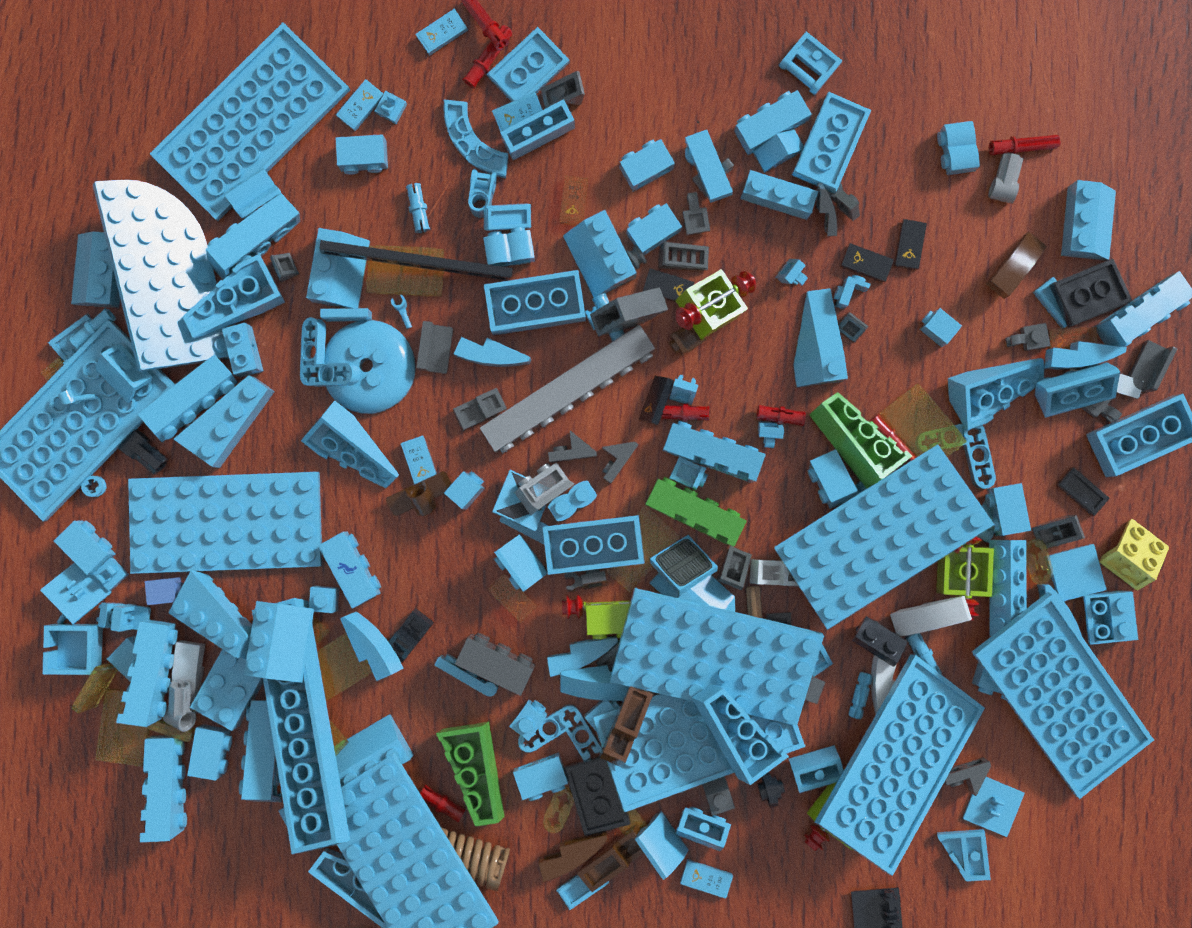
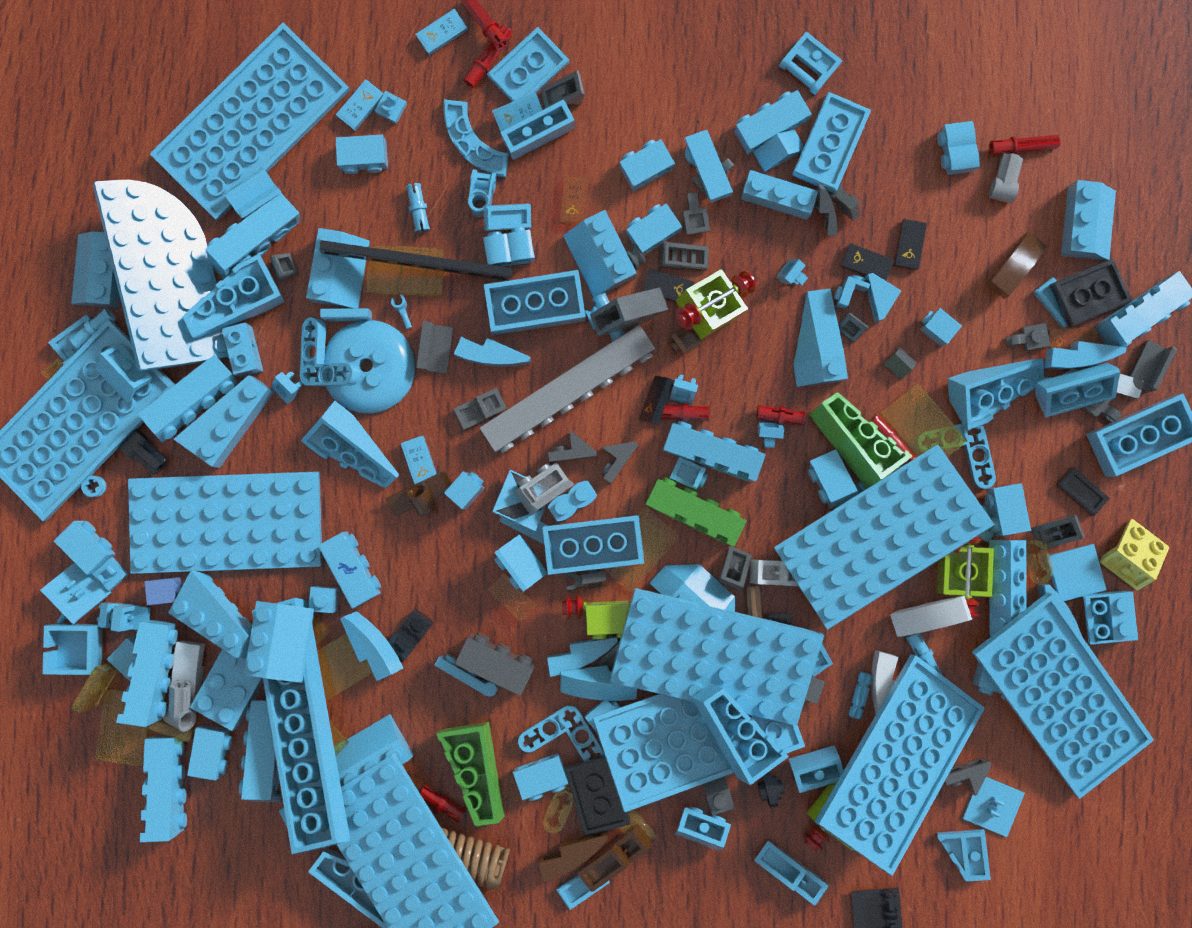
(69, 399): medium azure hand -> none
(285, 387): none -> medium azure tile
(529, 719): medium azure bracket -> none
(626, 726): reddish brown slope -> none
(661, 845): medium azure slope -> none
(683, 564): tile -> none
(706, 878): medium azure tile -> none
(792, 873): none -> medium azure slope
(879, 641): black bracket -> none
(880, 296): none -> medium azure slope
(900, 363): none -> dark grey slope

